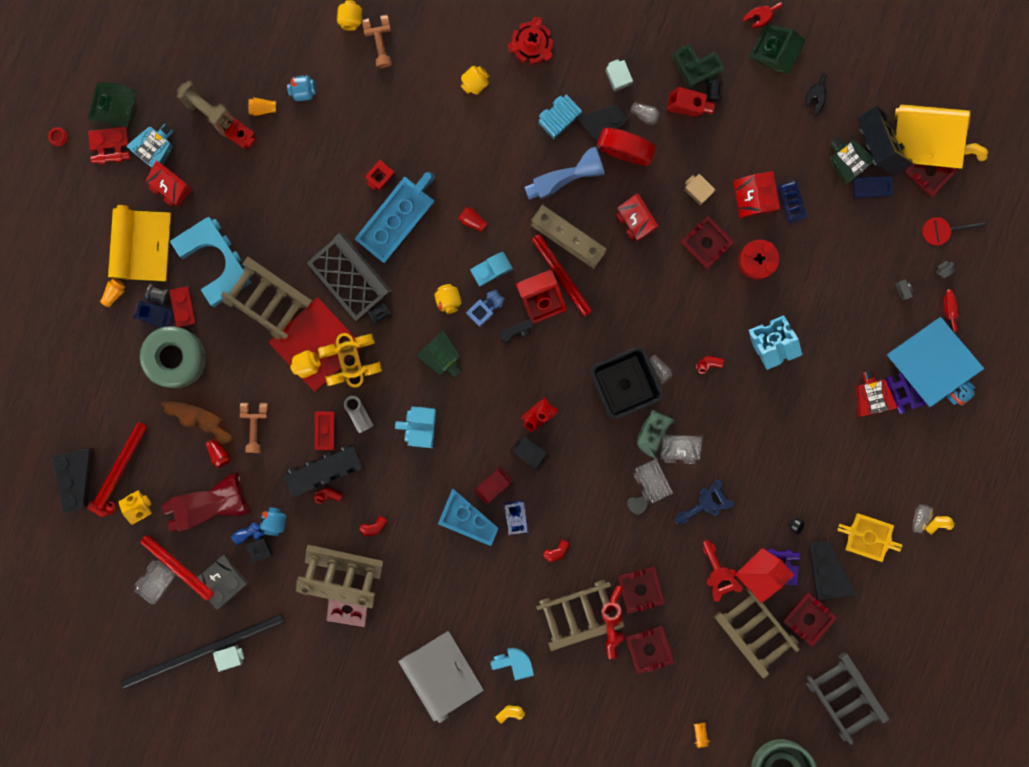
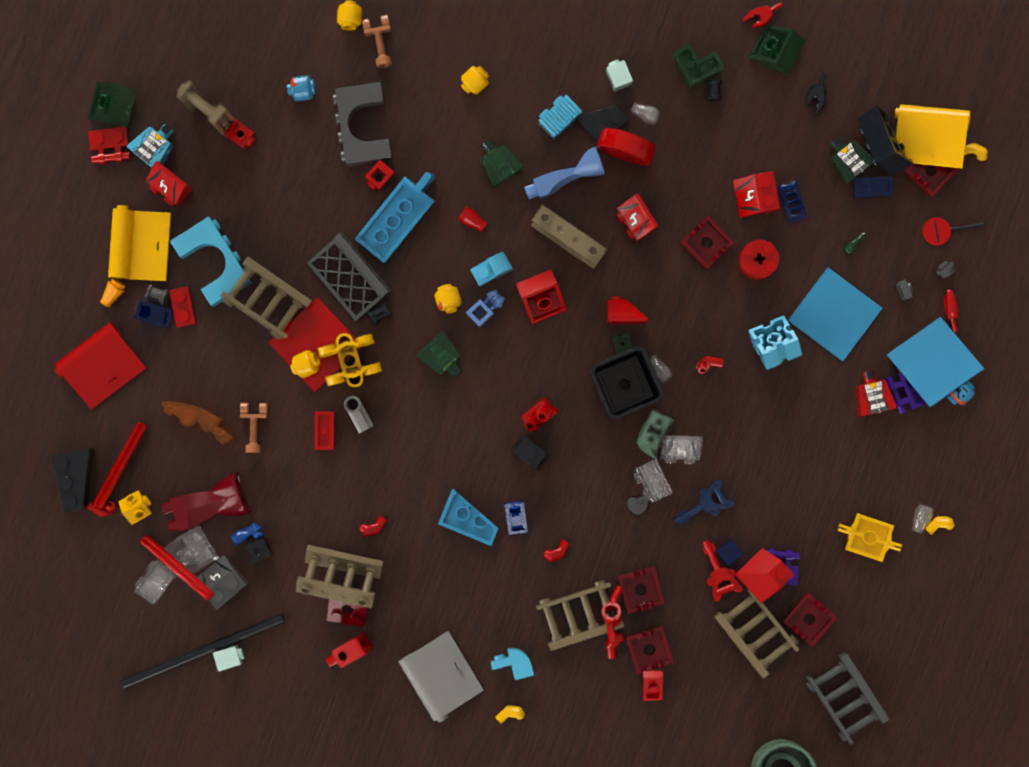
(57, 136): red plate -> none
(96, 363): none -> red door
(192, 550): none -> clear slope
(193, 357): sand green piece -> none
(217, 454): red cone -> none
(260, 106): light orange cone -> none
(273, 522): dark azure head -> none
(324, 471): black wedge -> none
(327, 493): red arm -> none
(349, 101): none -> dark grey arch
(353, 648): none -> red torso
(419, 427): medium azure brick -> none
(493, 485): dark red torso -> none
(499, 163): none -> clear green torso
(522, 329): black plate -> none
(536, 31): red piece -> none
(562, 275): red axle -> none
(617, 341): none -> dark green plate
(623, 312): none -> red slope
(652, 685): none -> red plate
(689, 102): red torso -> none
(699, 189): tan brick -> none
(701, 735): light orange pin -> none
(729, 552): none -> clear blue plate
(797, 525): black hinge -> none
(828, 573): black wing -> none
(835, 314): none -> dark azure piece
(849, 247): none -> clear green hand

